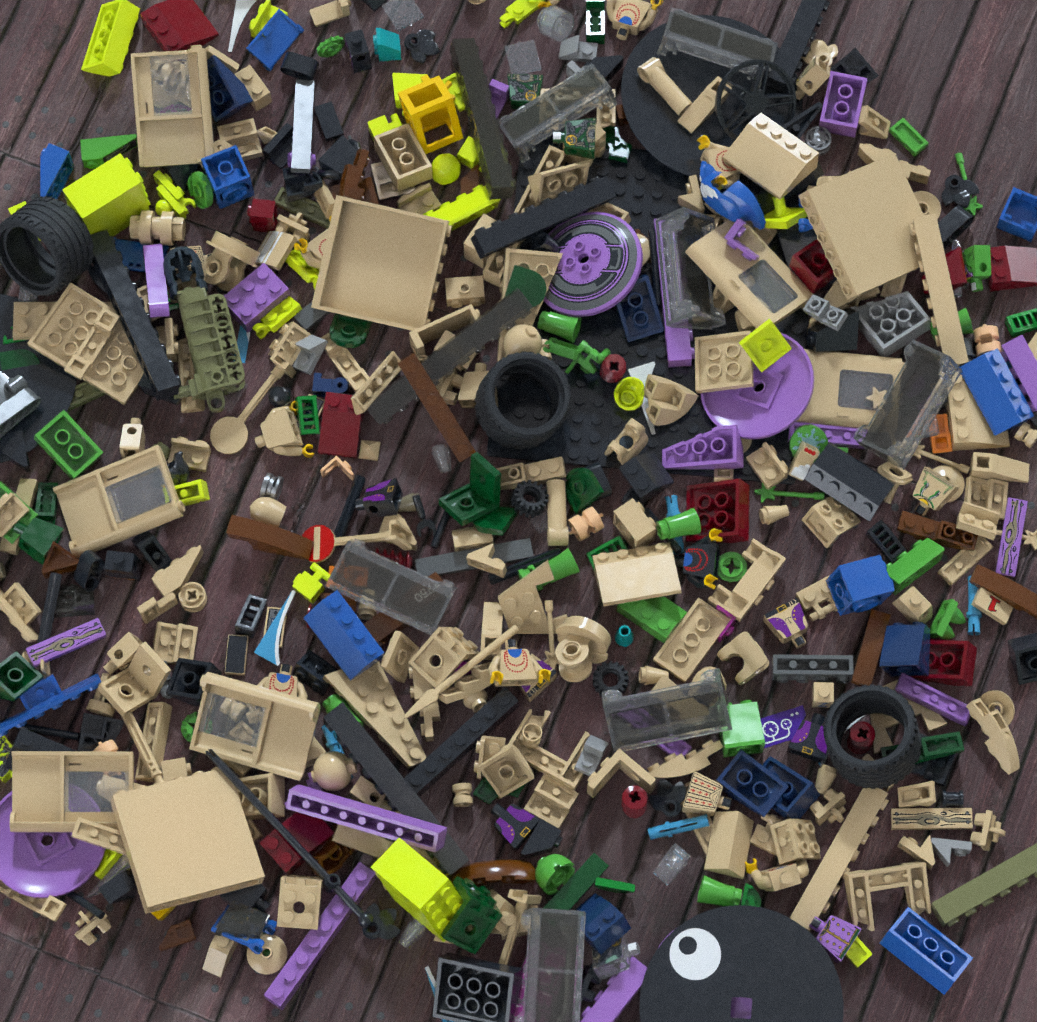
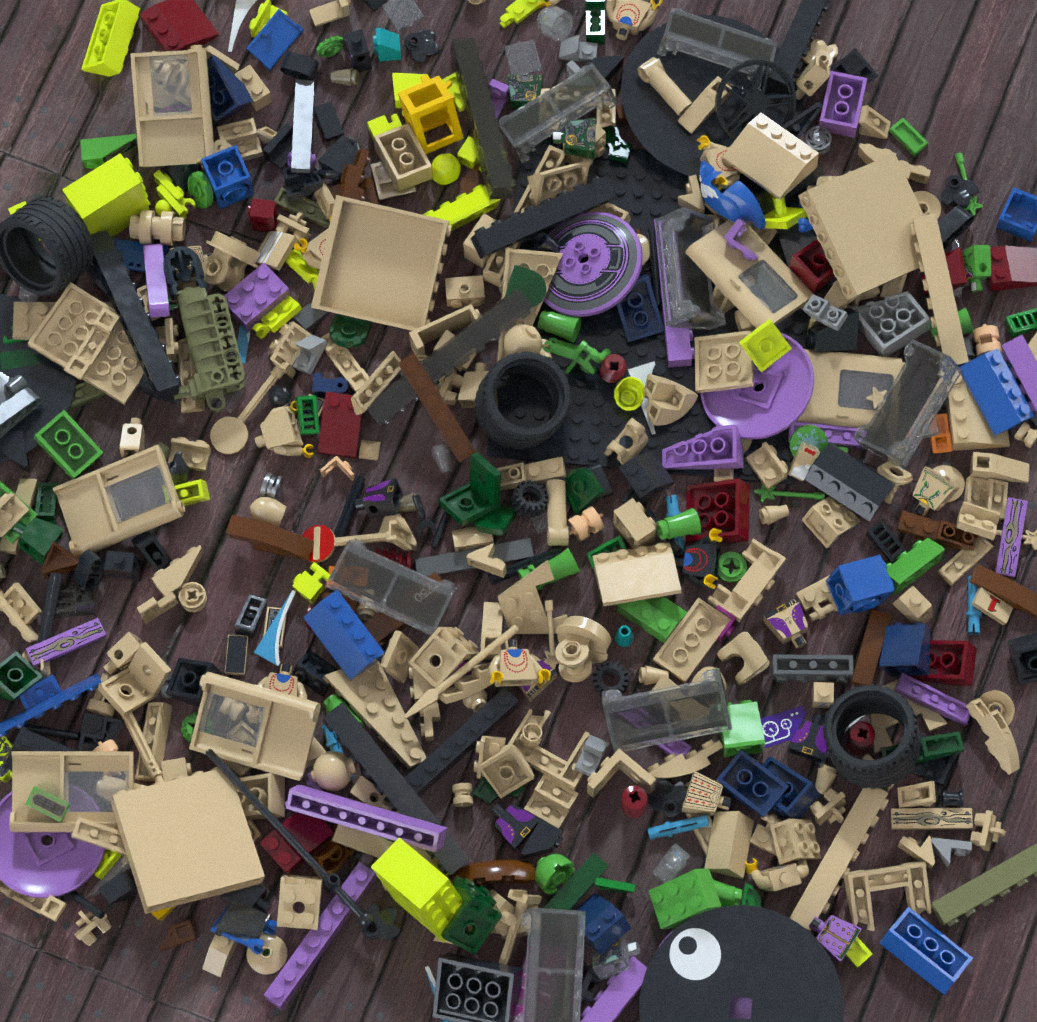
(48, 804): none -> tile
(55, 170): blue slope -> none
(174, 641): tan slope -> none
(346, 77): none -> dark tan cone
(412, 933): clear cone -> none
(419, 201): tan bracket -> none
(684, 898): none -> bright green brick
(919, 451): tan piece -> none
(947, 613): bright green tile -> none

